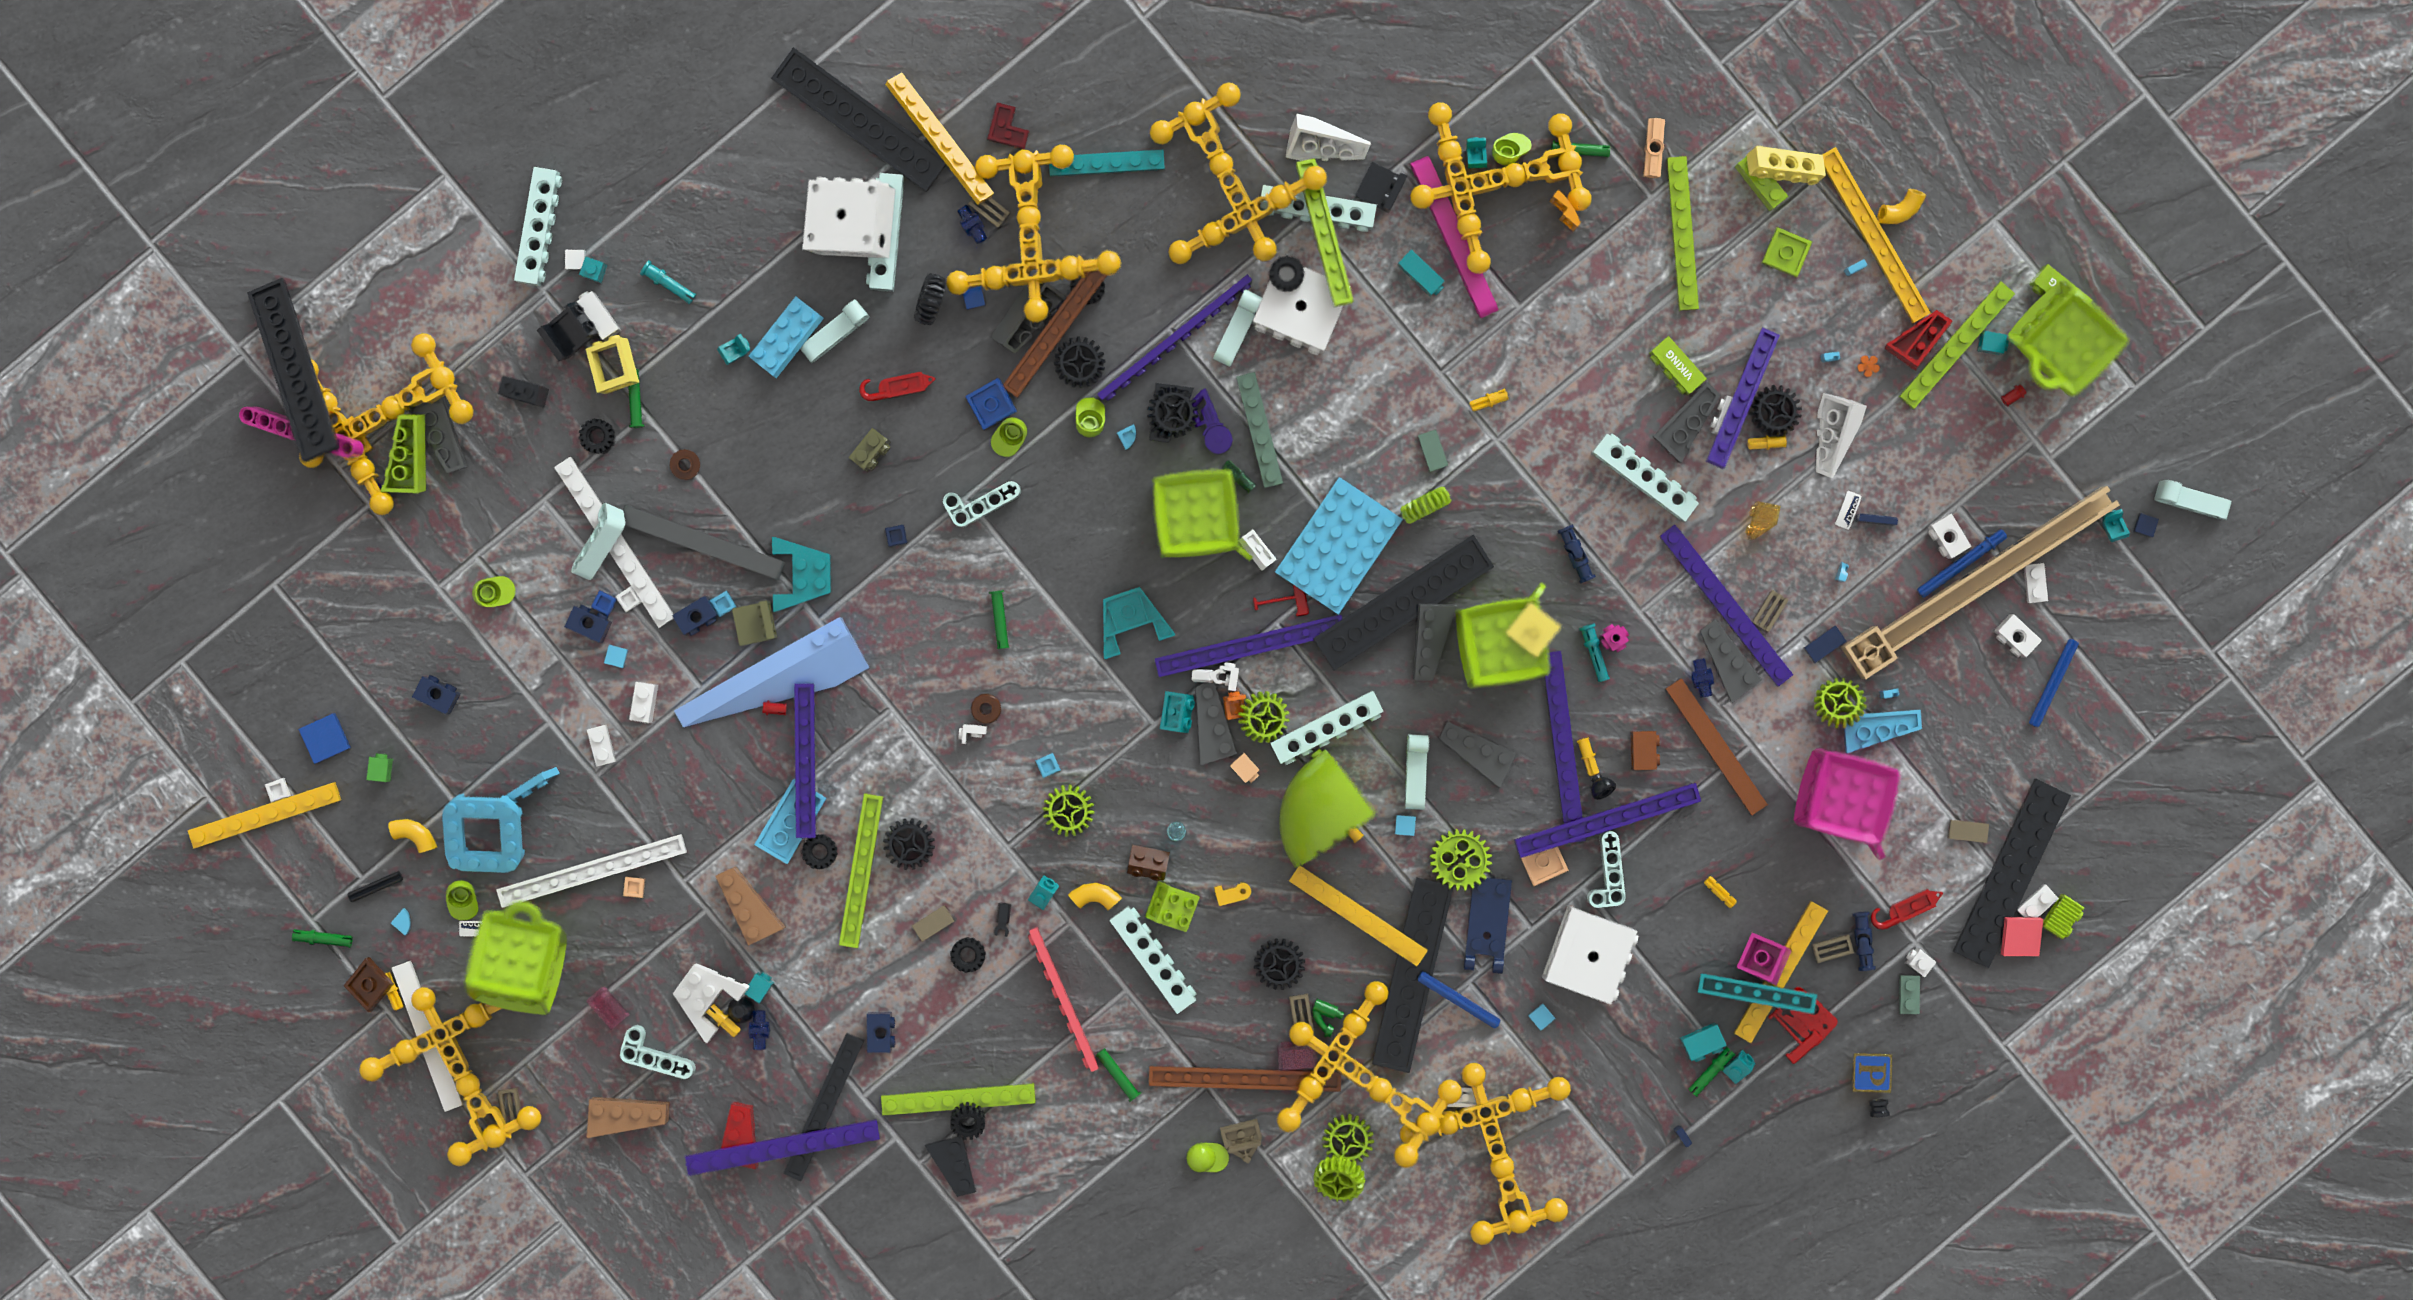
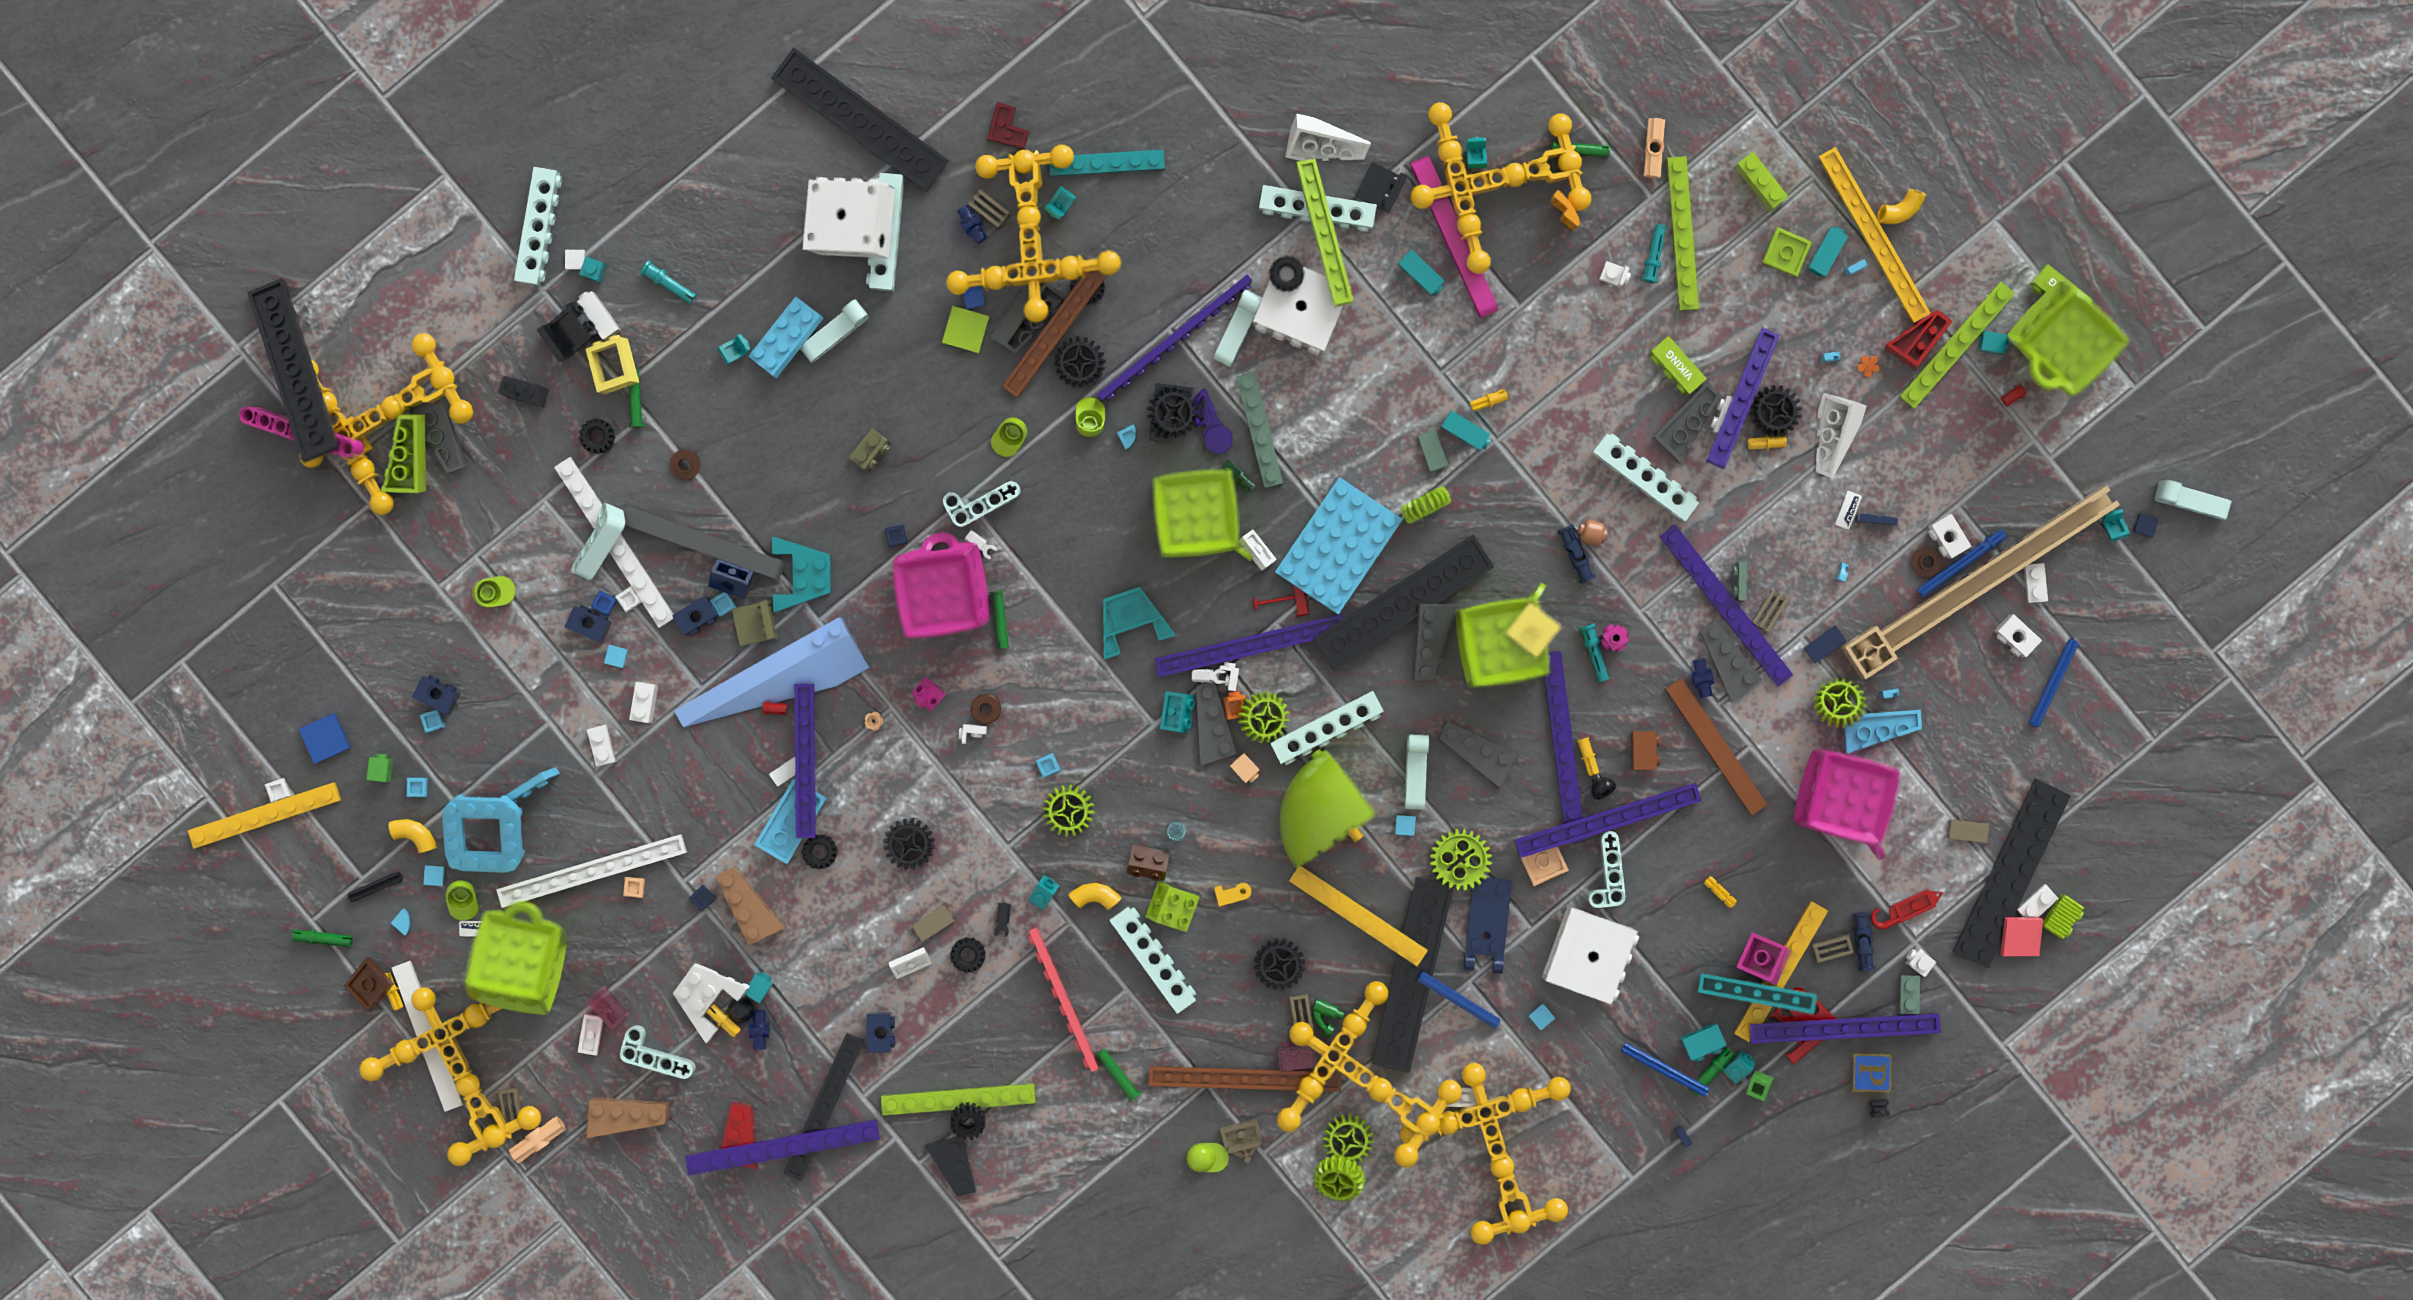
(417, 787): none -> medium azure tile
(432, 721): none -> medium azure tile
(434, 875): none -> medium azure tile
(537, 1139): none -> light nougat piece
(590, 1034): none -> white plate
(702, 897): none -> dark blue tile
(730, 578): none -> dark blue brick
(784, 772): none -> white sticker
(861, 870): lime plate -> none
(878, 721): none -> light nougat plate
(897, 386): red plate -> none
(910, 963): none -> white plate
(927, 694): none -> dark pink brick
(930, 299): black gear -> none
(939, 138): yellow plate -> none
(941, 588): none -> dark pink piece
(965, 329): none -> lime tile
(975, 538): none -> white bar
(991, 403): blue tile -> none
(1060, 203): none -> teal bracket
(1222, 166): yellow piece -> none
(1466, 431): none -> teal brick
(1510, 148): lime cap -> none
(1592, 532): none -> nougat head
(1614, 274): none -> white bracket
(1653, 262): none -> teal pin
(1665, 1069): none -> blue axle
(1740, 588): none -> sand green plate
(1760, 1085): none -> bright green brick
(1763, 519): clear yellow slope -> none
(1786, 165): light yellow brick -> none
(1827, 252): none -> teal brick
(1844, 1028): none -> dark purple plate
(1917, 561): none -> reddish brown piece

